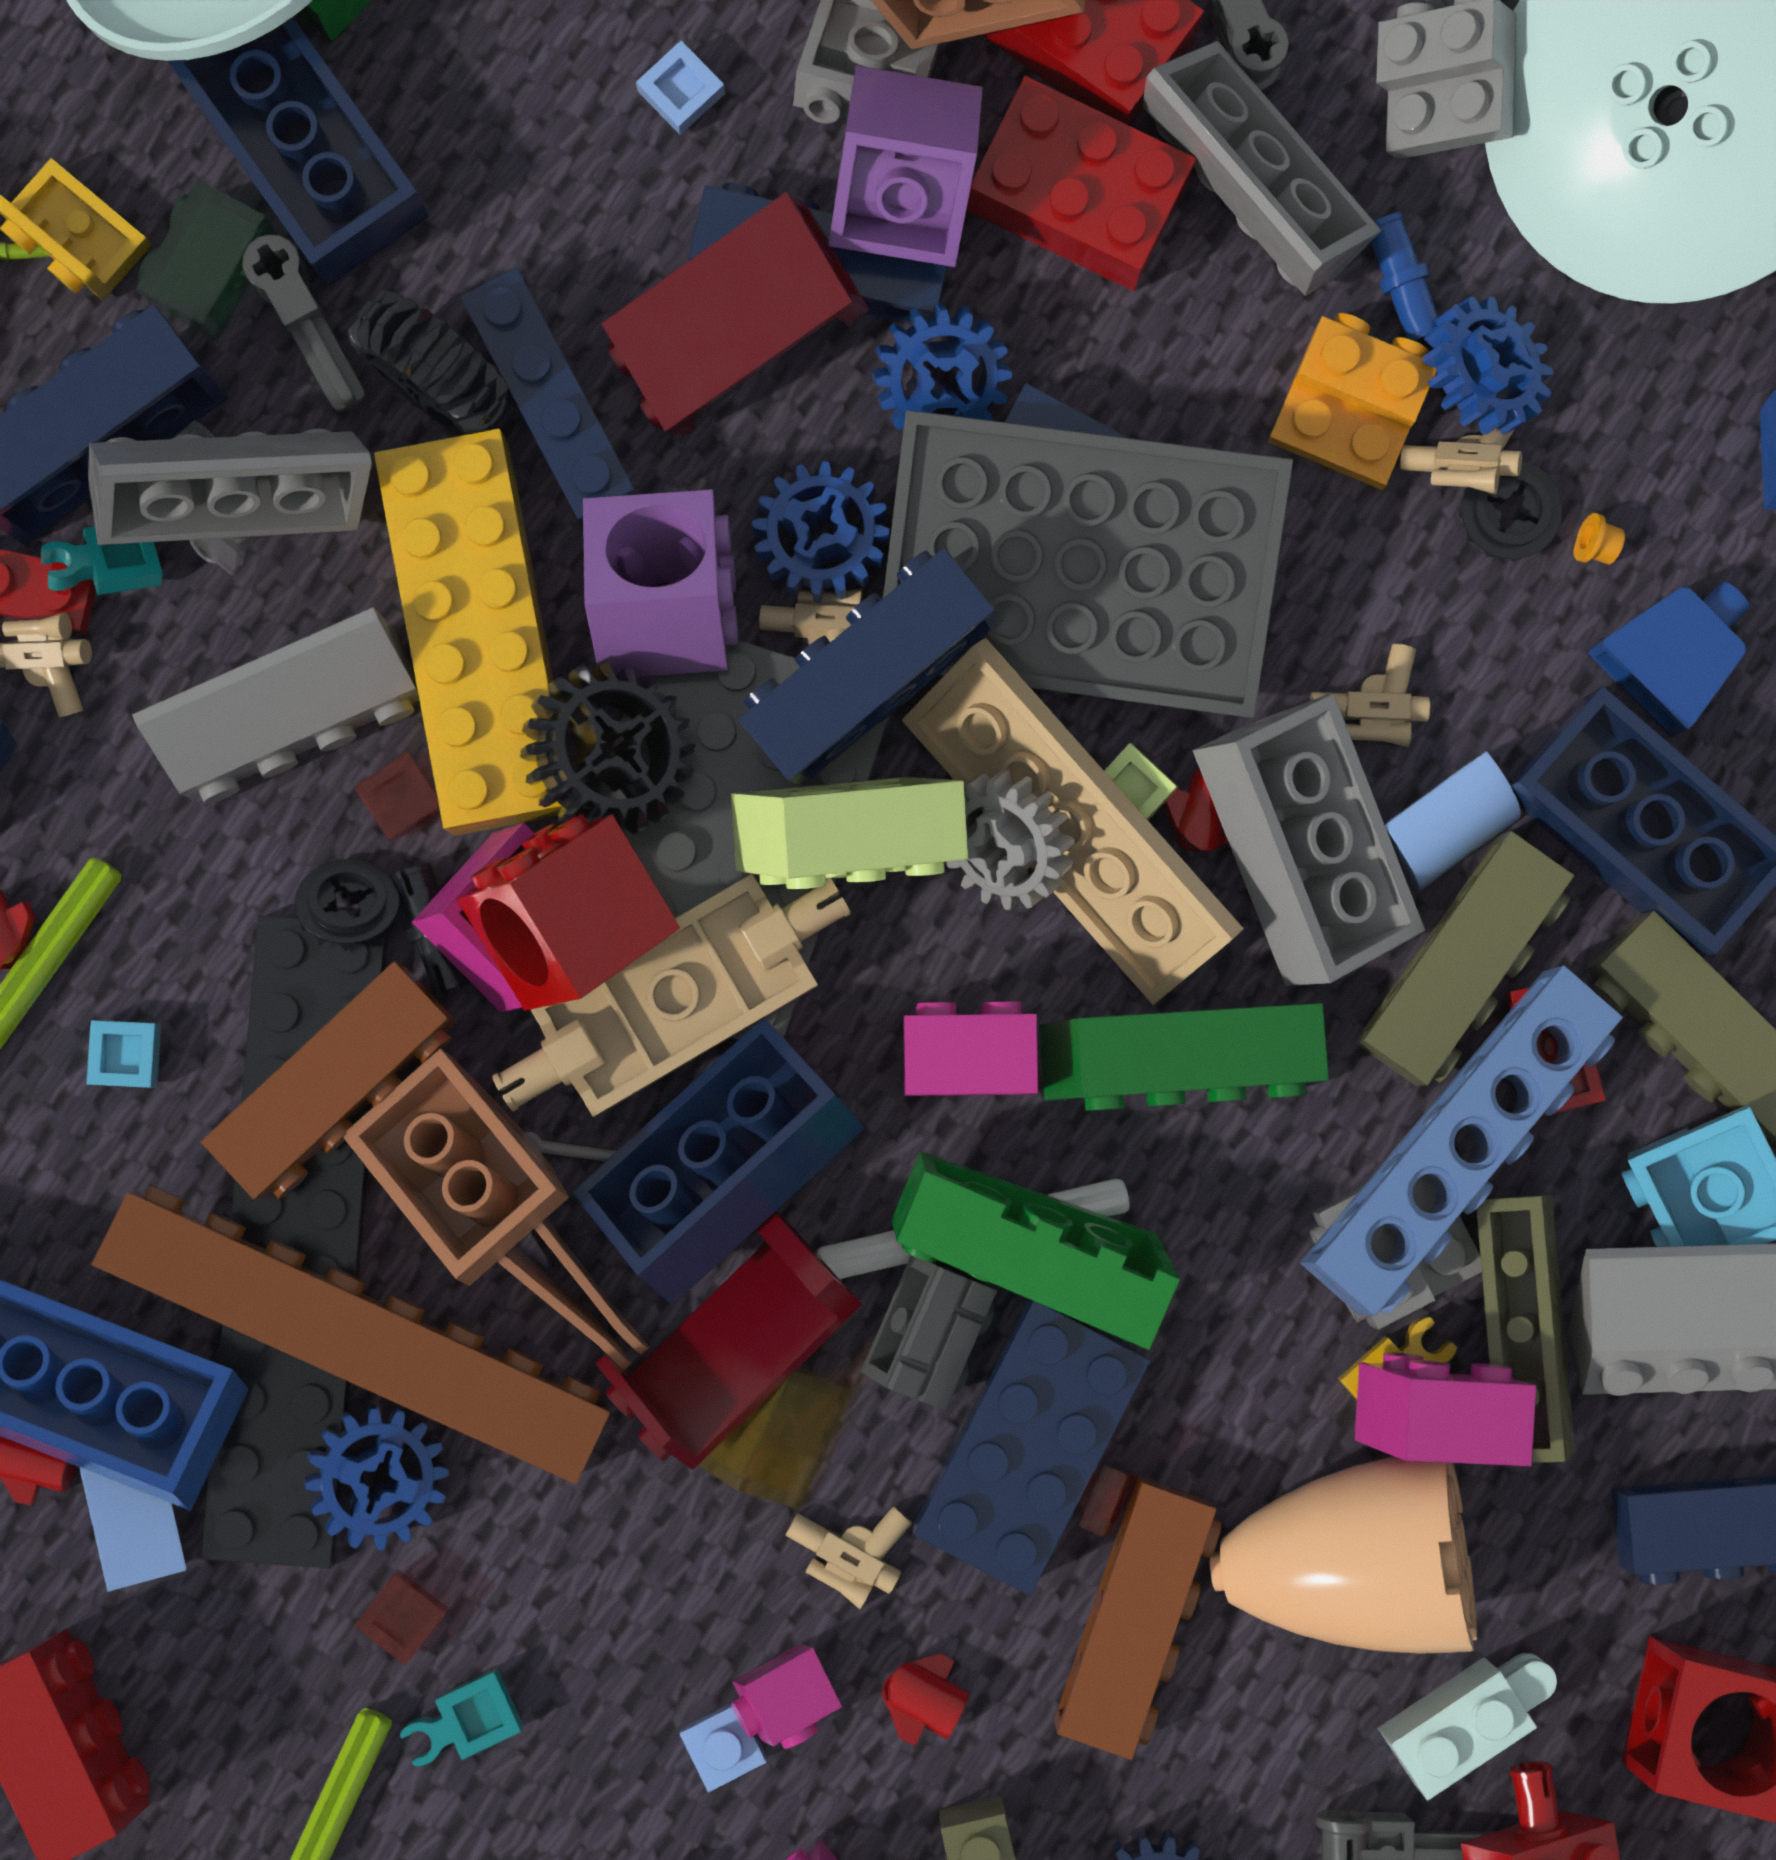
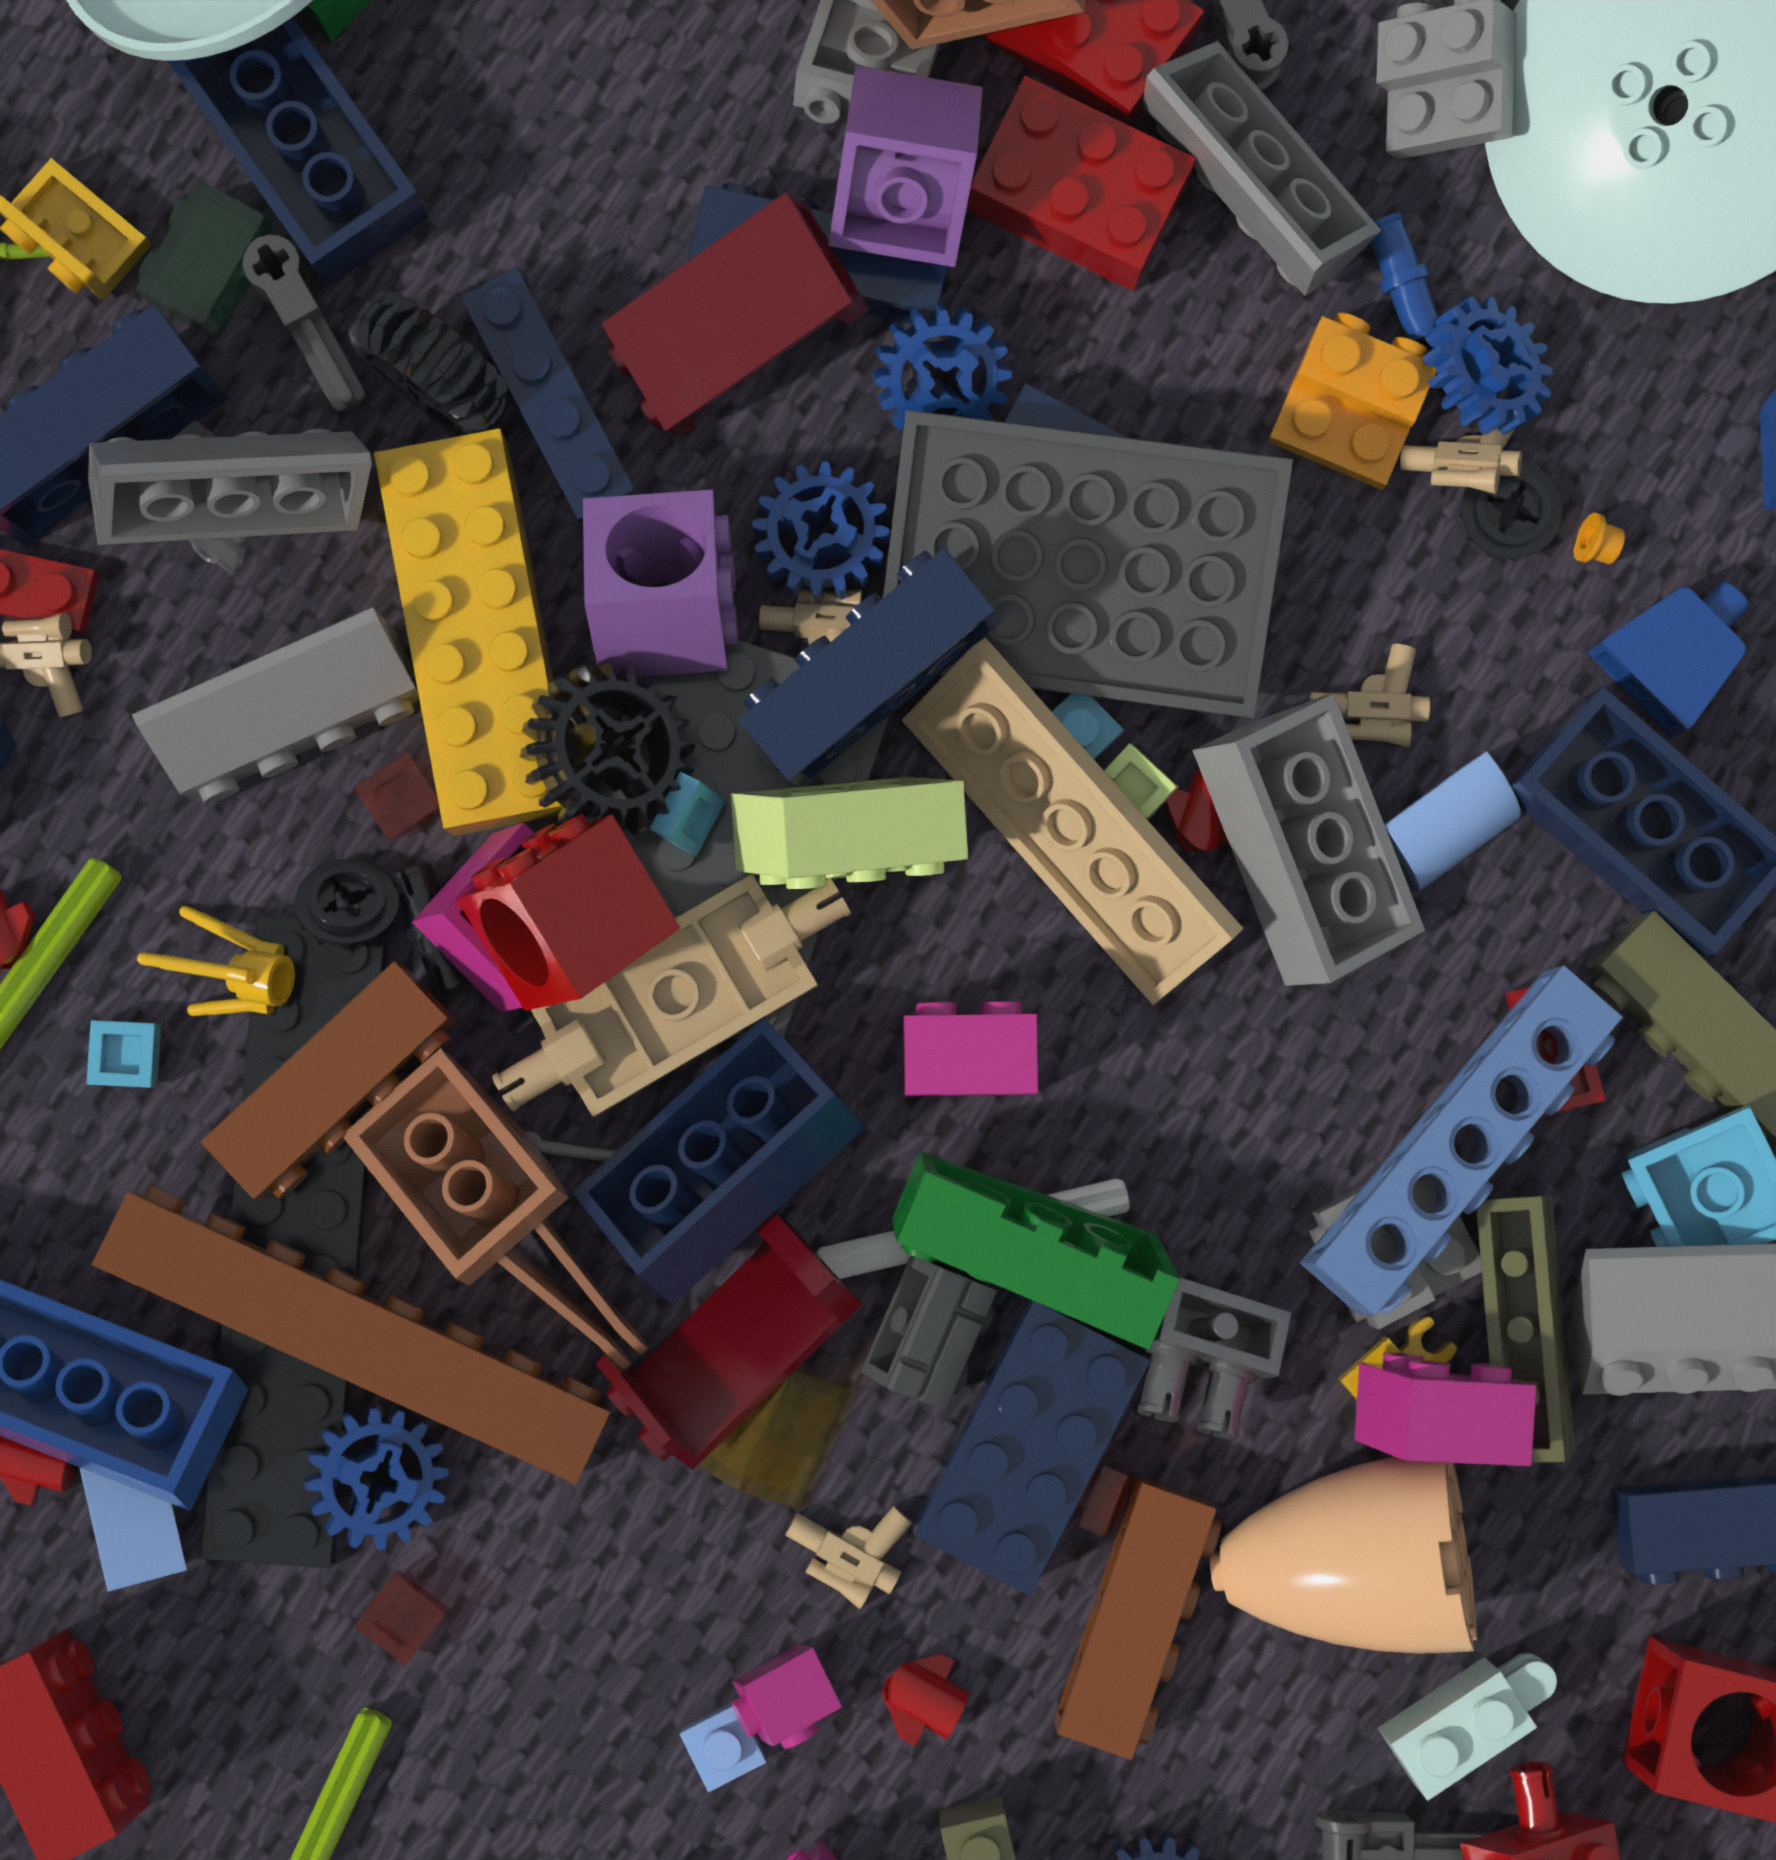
(109, 565): teal plate -> none
(258, 976): none -> yellow plant
(471, 1717): teal plate -> none
(680, 87): light blue plate -> none
(690, 814): none -> medium azure plate
(1010, 839): light grey gear -> none
(1088, 723): none -> medium azure plate
(1184, 1052): green wedge -> none
(1226, 1337): none -> flat silver brick
(1465, 959): olive brick -> none

